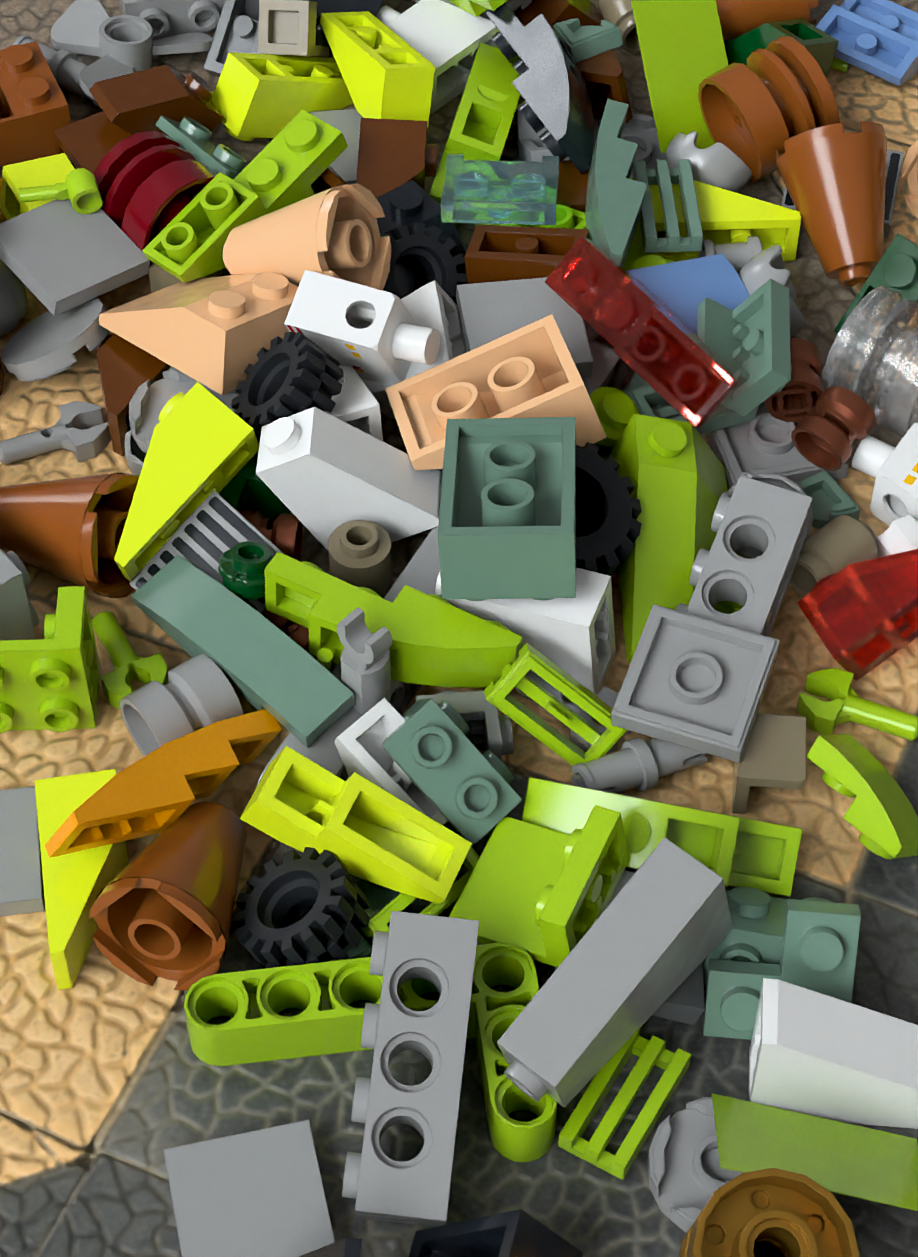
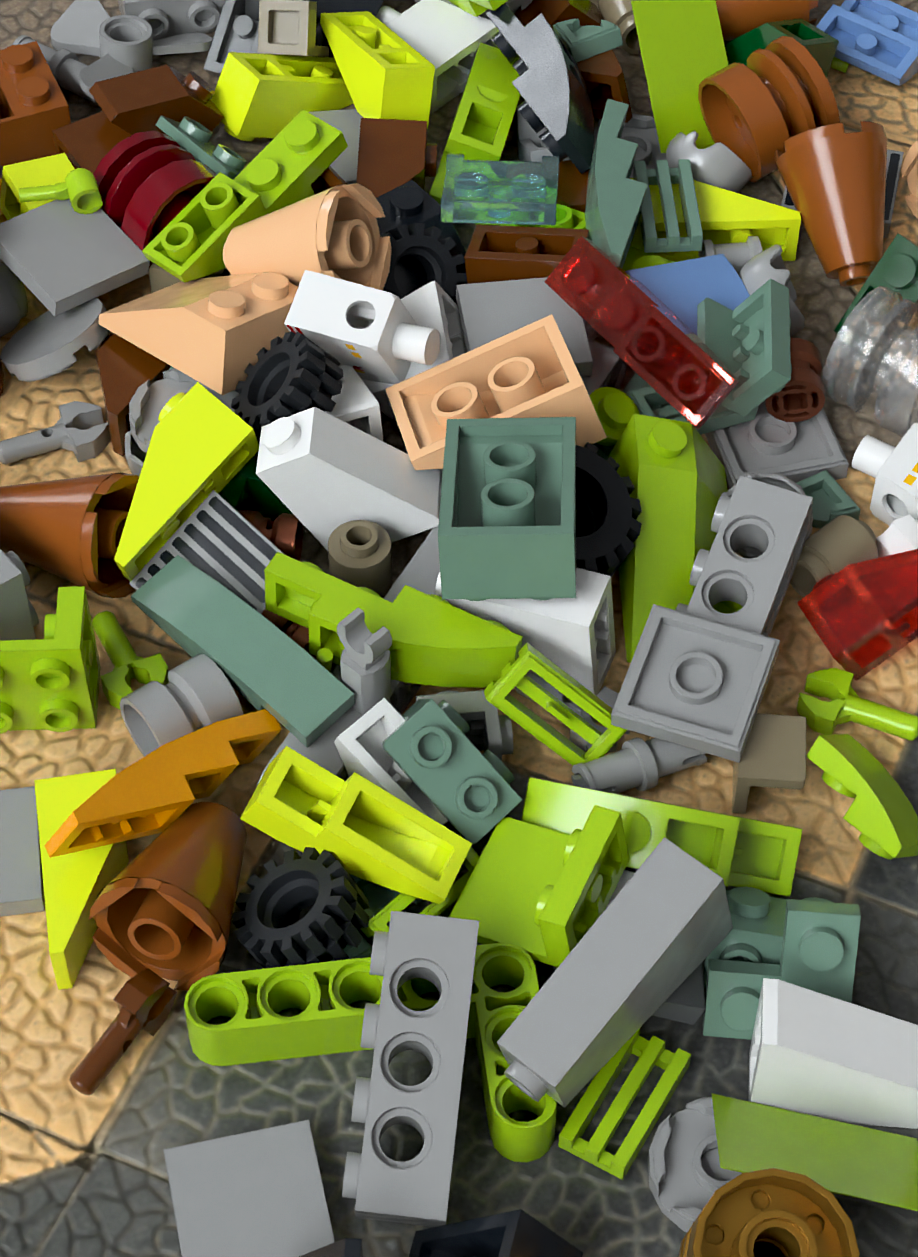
(142, 1005): none -> reddish brown bar
(244, 569): dark green plate -> none
(833, 428): copper wheel -> none

